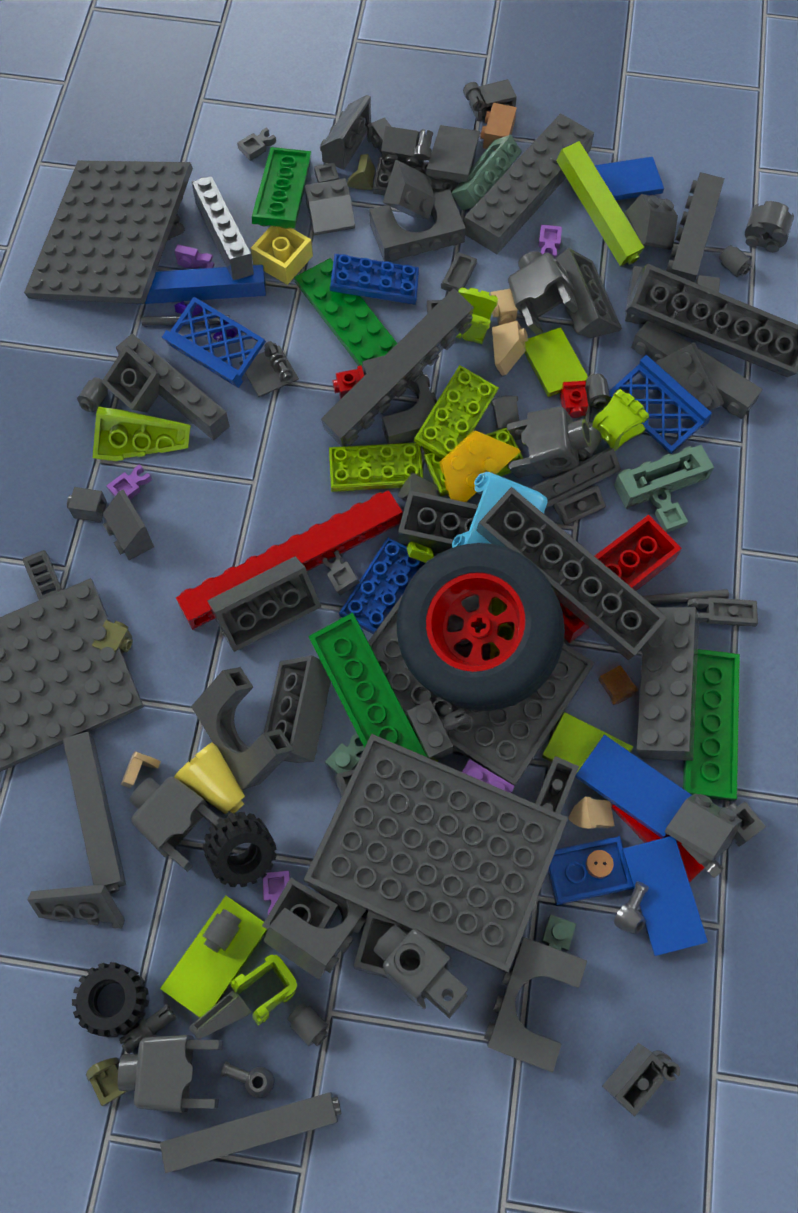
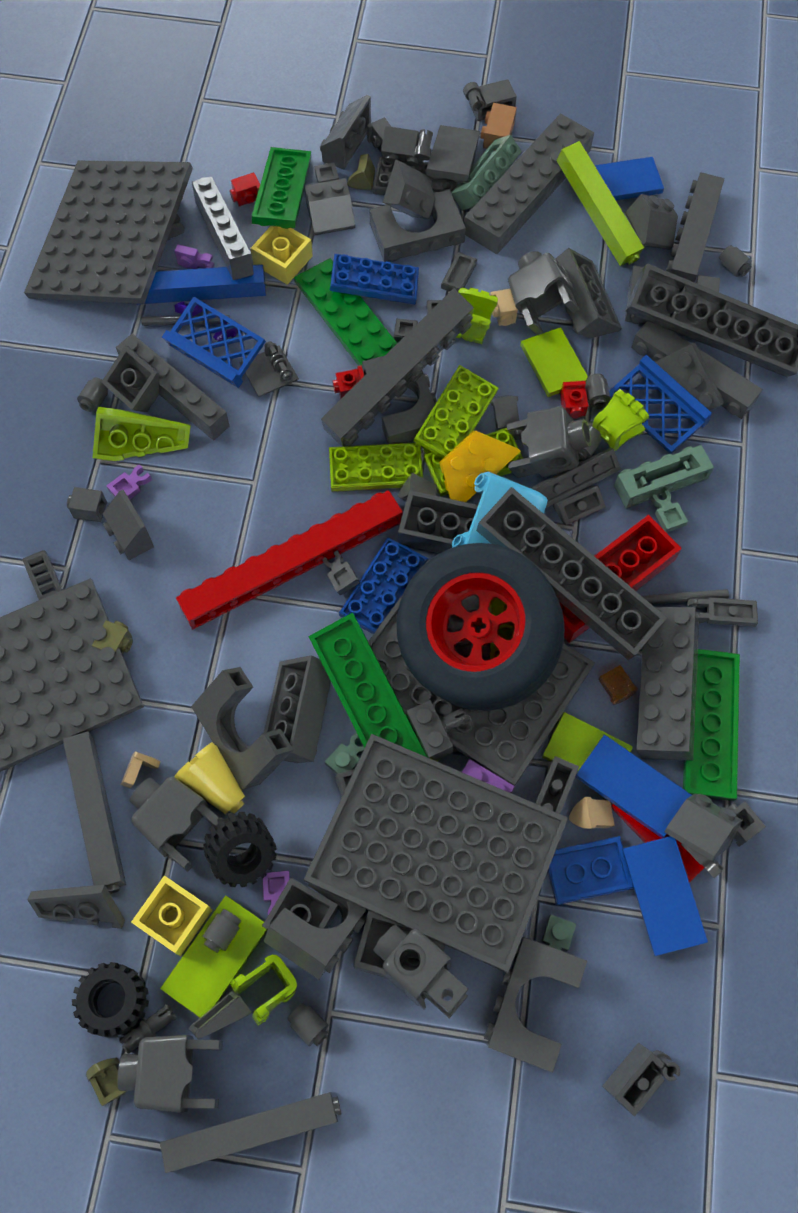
(172, 916): none -> light yellow brick
(244, 189): none -> red brick
(248, 1077): flat silver bar -> none
(254, 145): dark grey plate -> none
(264, 603): dark grey brick -> none
(403, 327): none -> dark grey tile
(419, 552): lime tile -> none
(508, 345): tan slope -> none
(550, 239): medium lavender plate -> none
(599, 864): medium nougat tile -> none
(628, 916): flat silver bar -> none
(769, 226): dark grey brick -> none

